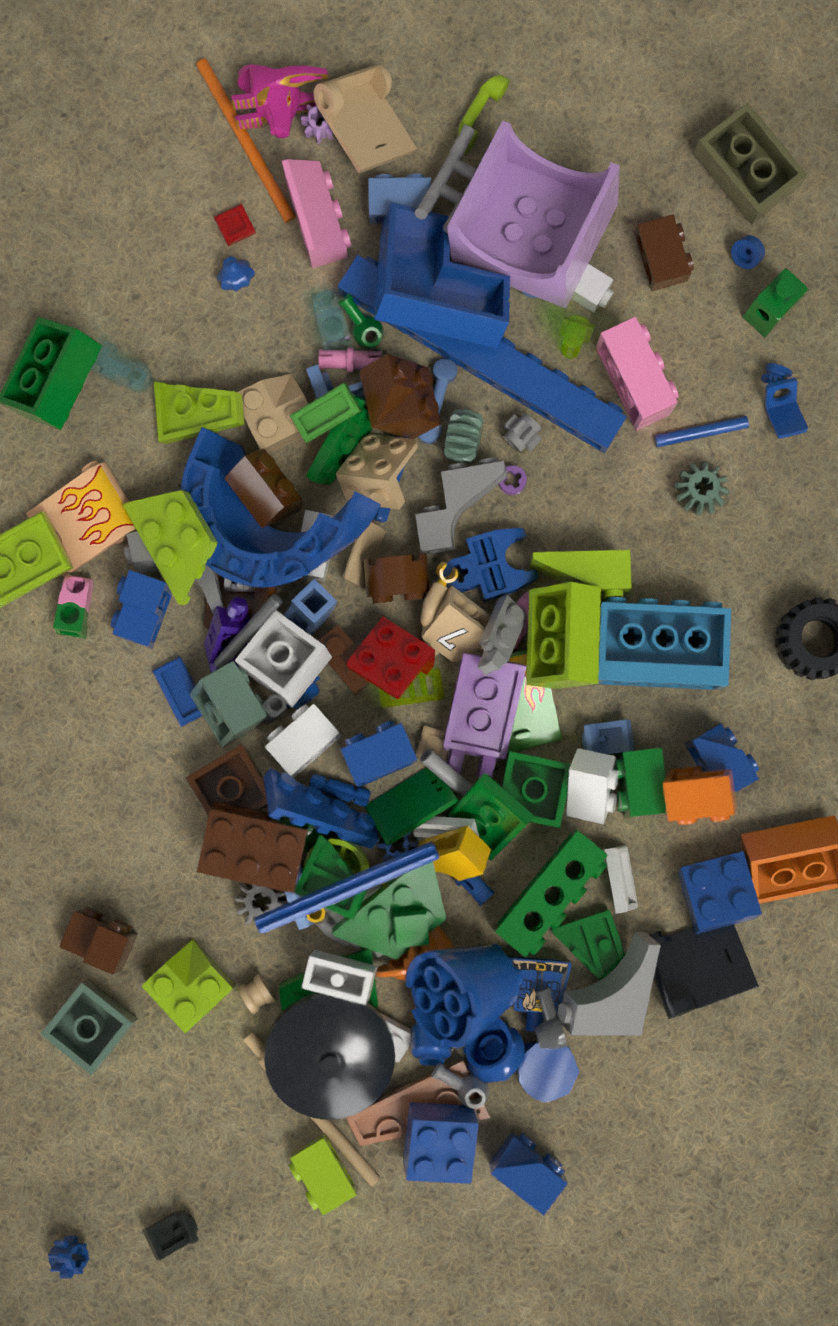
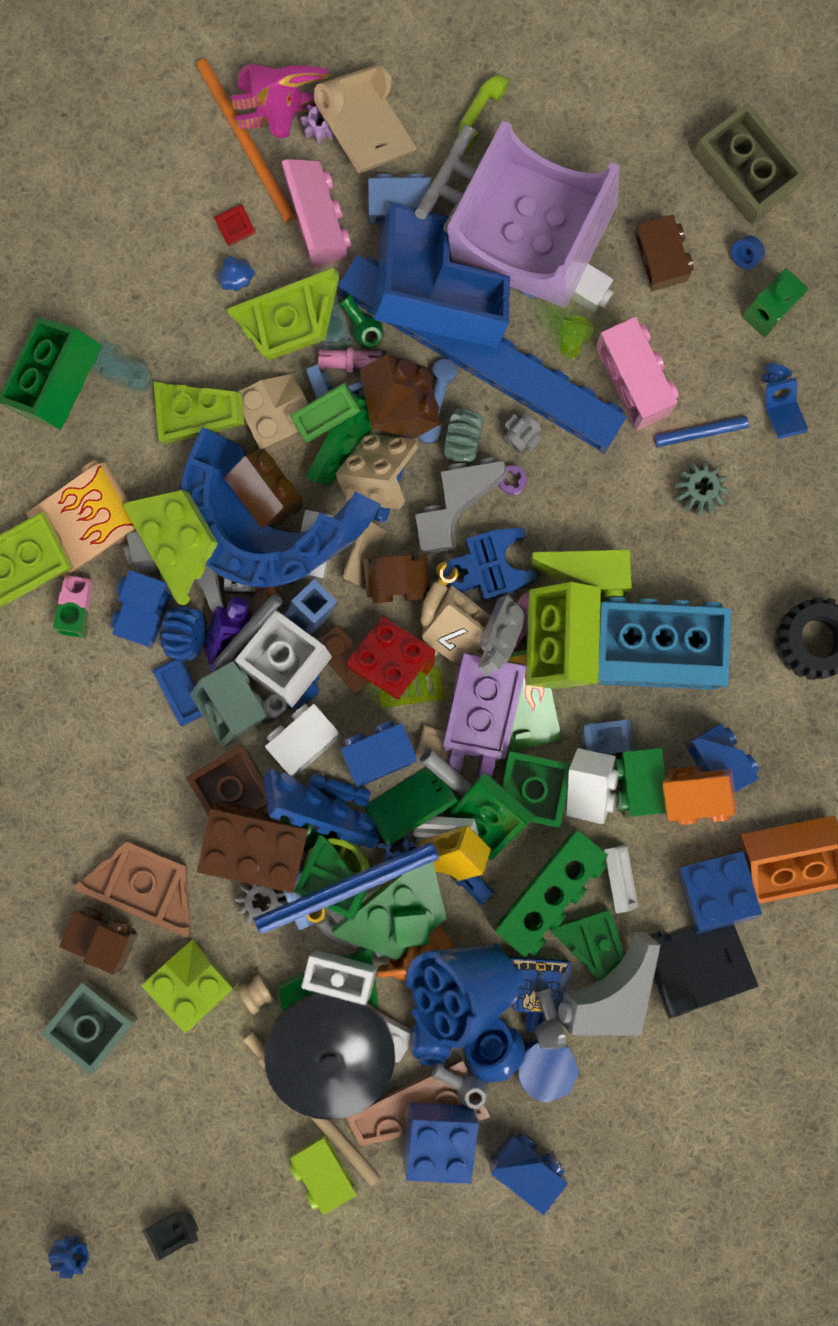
(142, 886): none -> nougat wing
(183, 633): none -> blue gear
(289, 316): none -> lime wing

